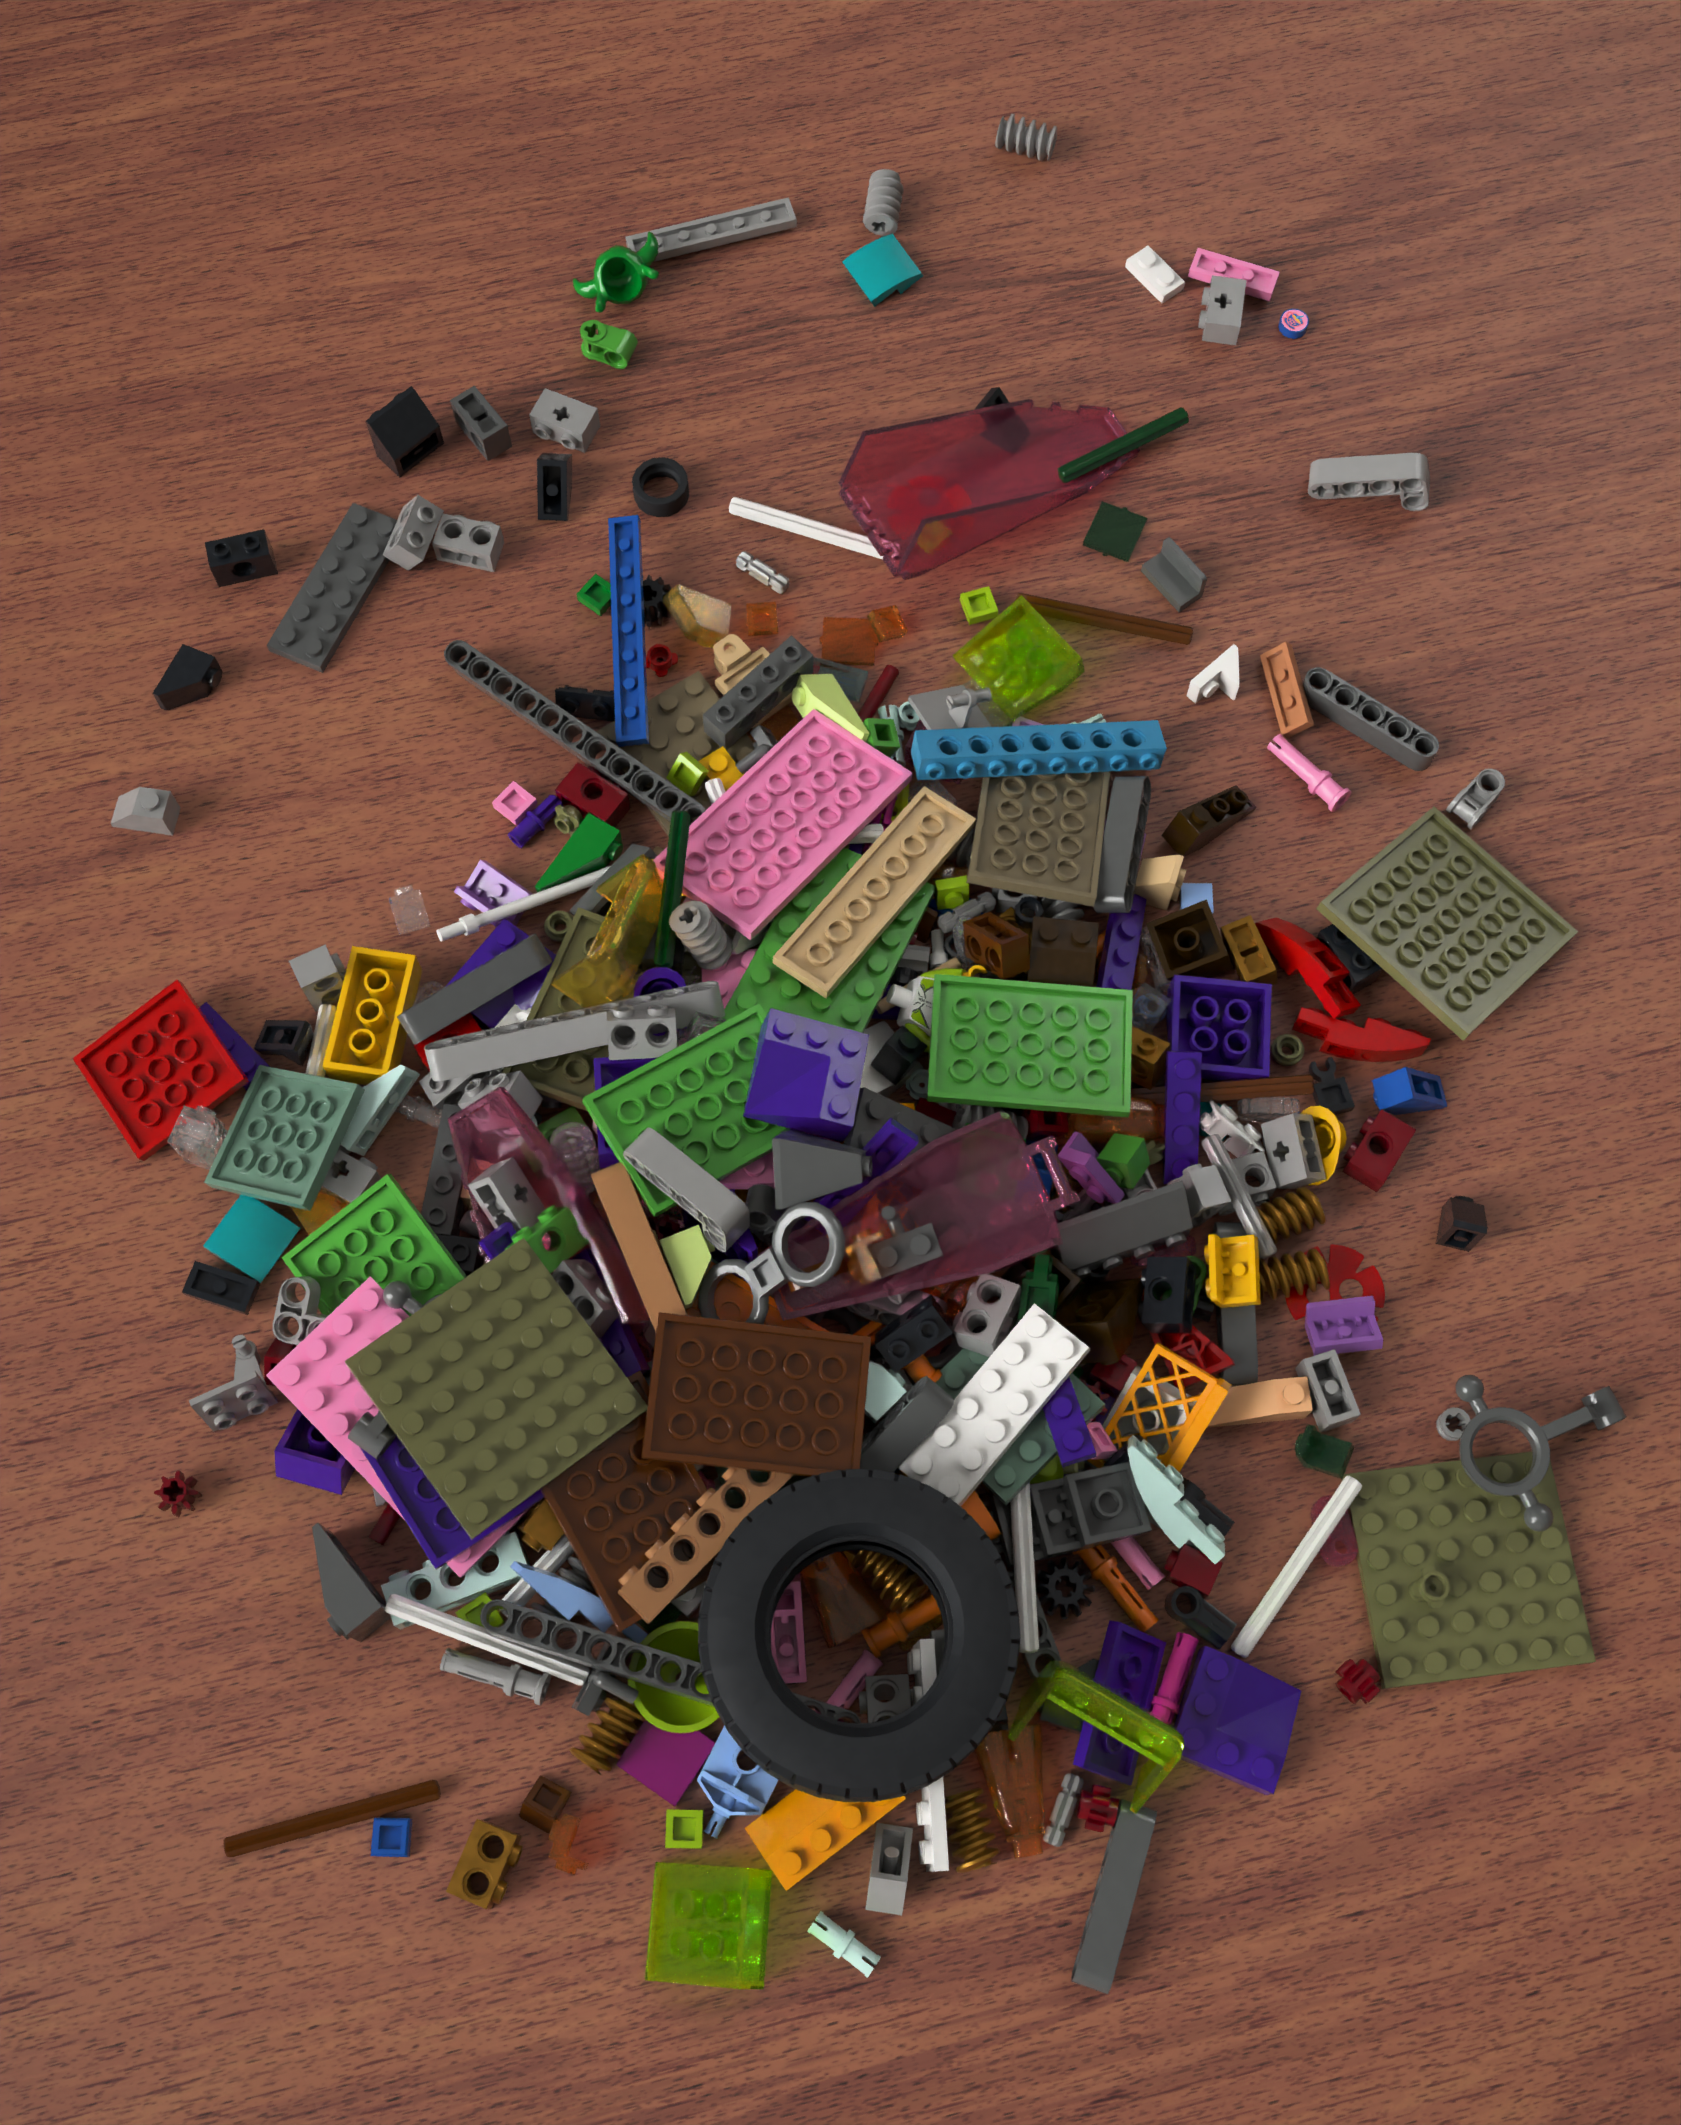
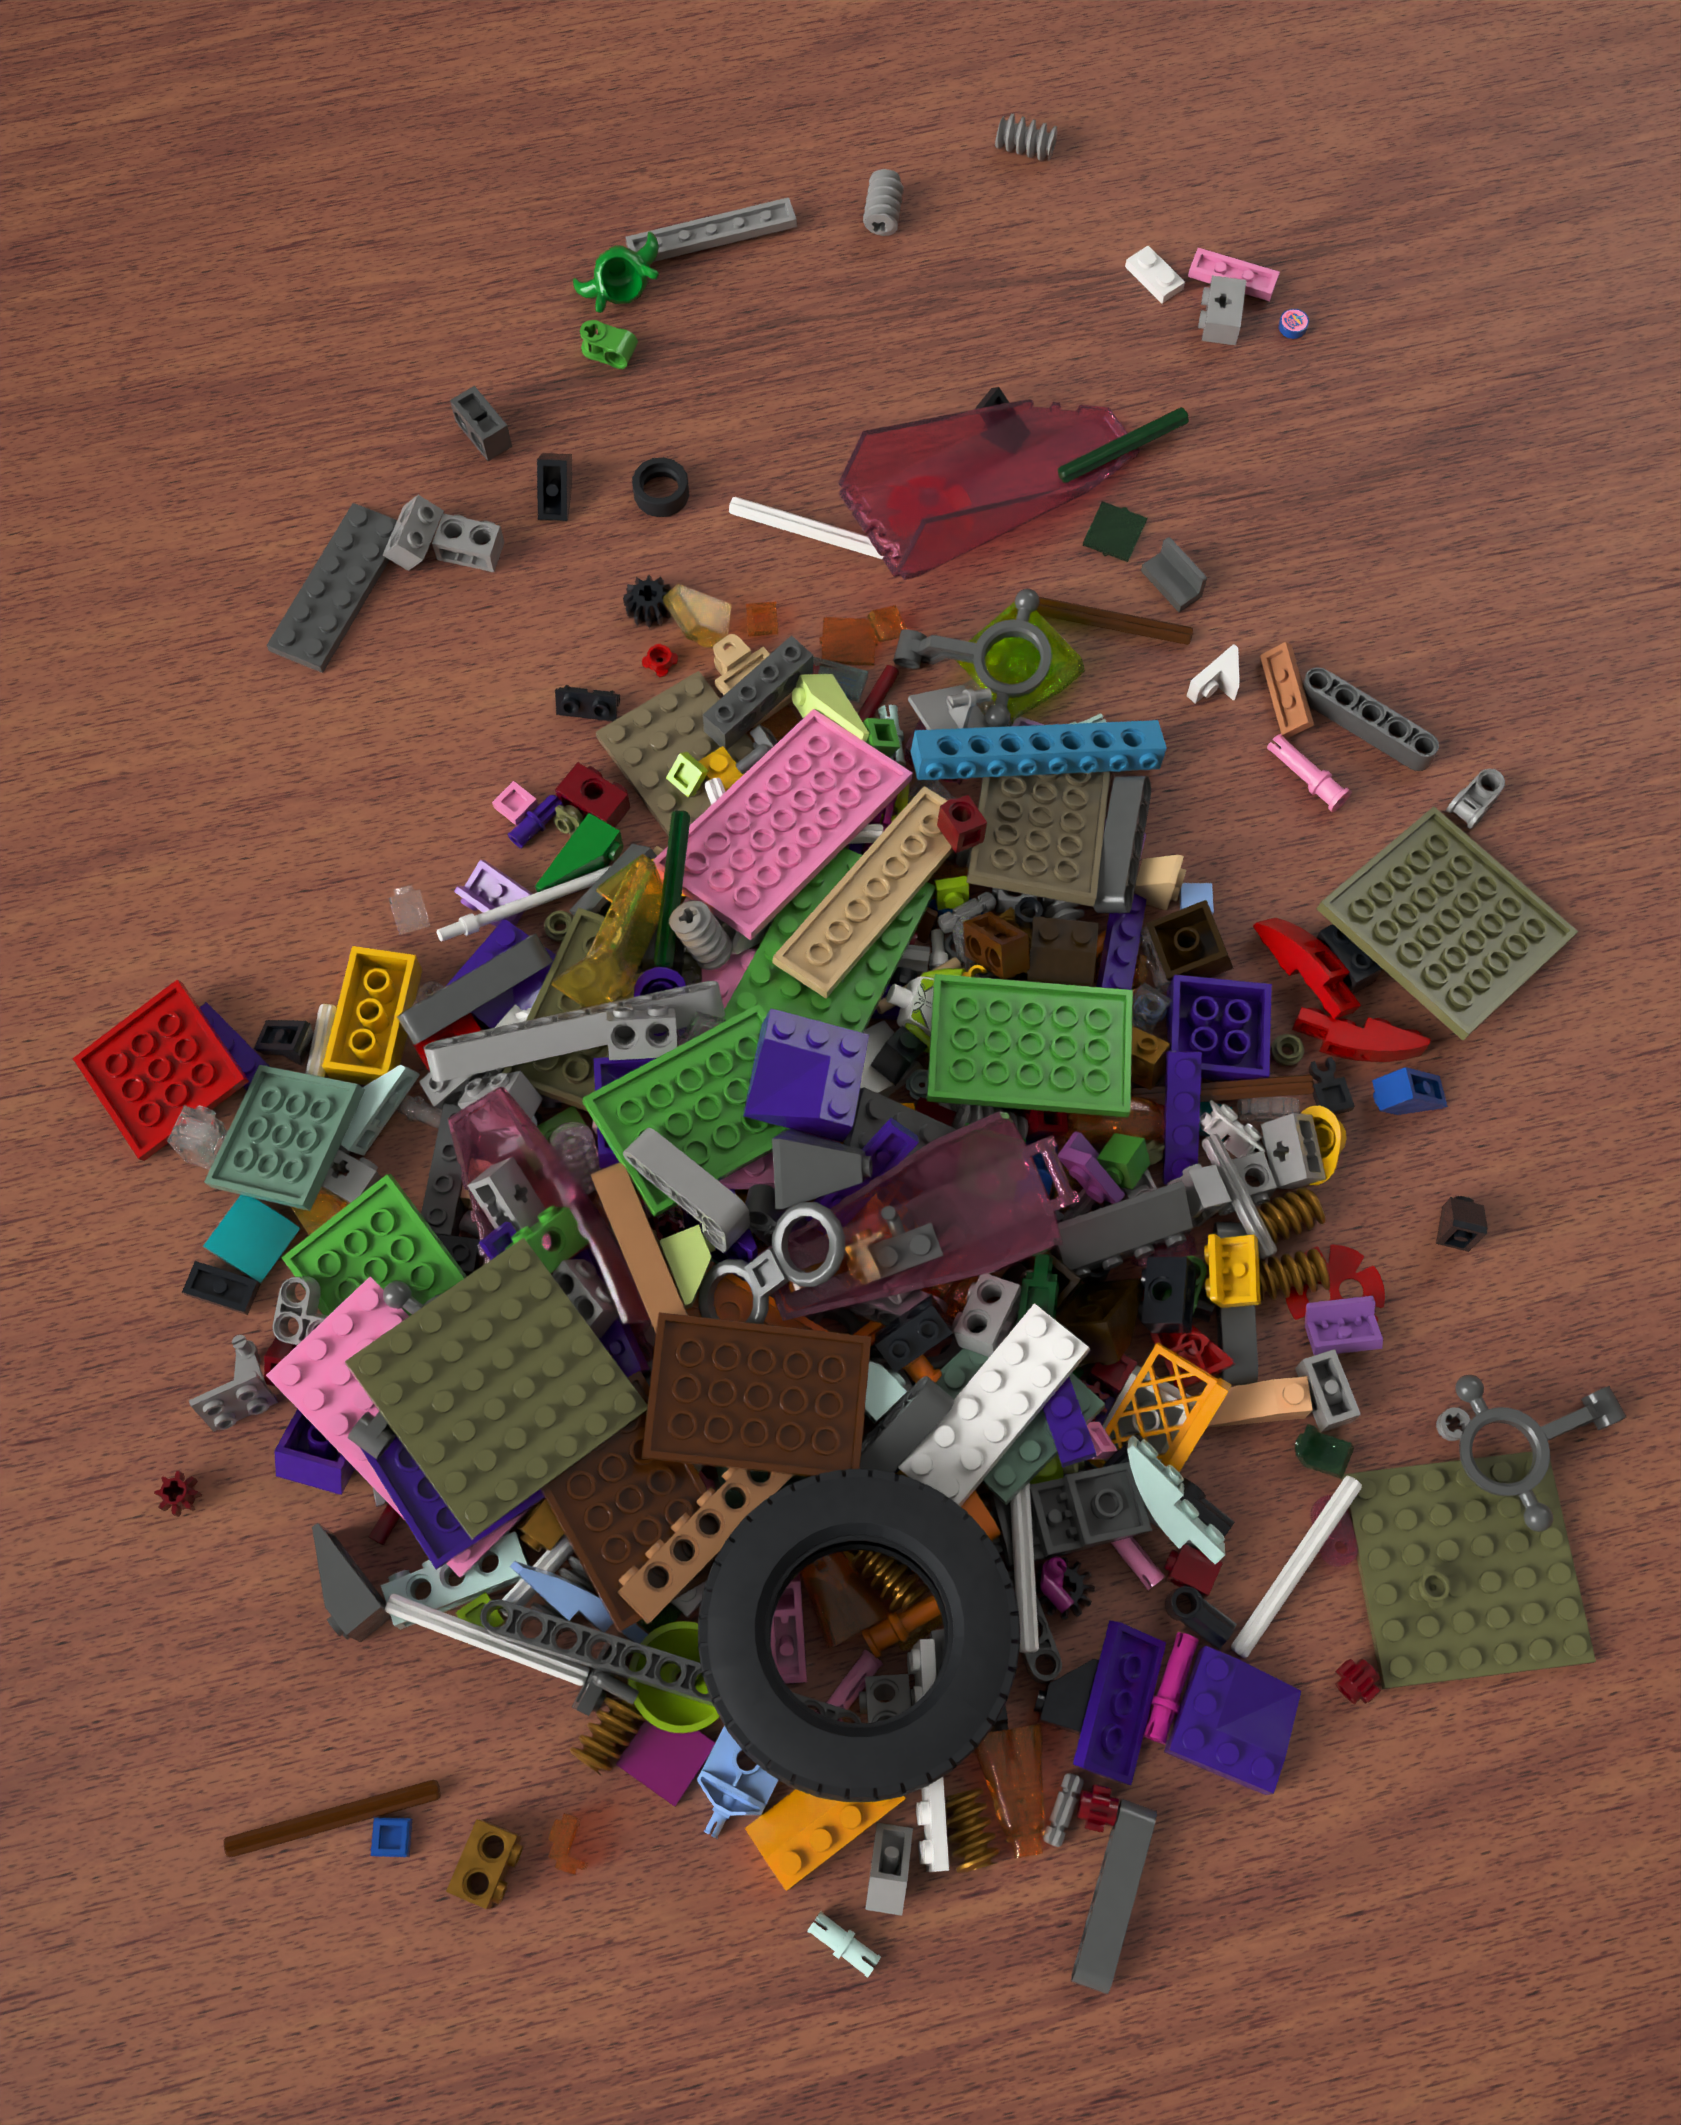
(147, 811): light grey slope -> none
(188, 678): black slope -> none
(241, 558): black brick -> none
(319, 976): light grey brick -> none
(404, 432): black slope -> none
(511, 1679): light grey pin -> none
(544, 1804): reddish brown slope -> none
(564, 420): light grey brick -> none
(566, 729): dark grey beam -> none
(596, 595): green plate -> none
(628, 631): blue plate -> none
(684, 1829): lime plate -> none
(709, 1925): clear neon green slope -> none
(762, 572): light grey axle -> none
(882, 268): teal slope -> none
(903, 713): light aqua plate -> none
(916, 647): none -> dark grey piece
(961, 823): none -> dark red brick
(979, 605): lime plate -> none
(1052, 1582): none -> magenta arm
(1104, 1568): orange pin -> none
(1111, 1714): clear neon green windscreen -> none
(1207, 820): dark brown slope -> none
(1248, 952): pearl gold brick -> none
(1373, 476): light grey beam -> none
(1373, 1168): dark red brick -> none

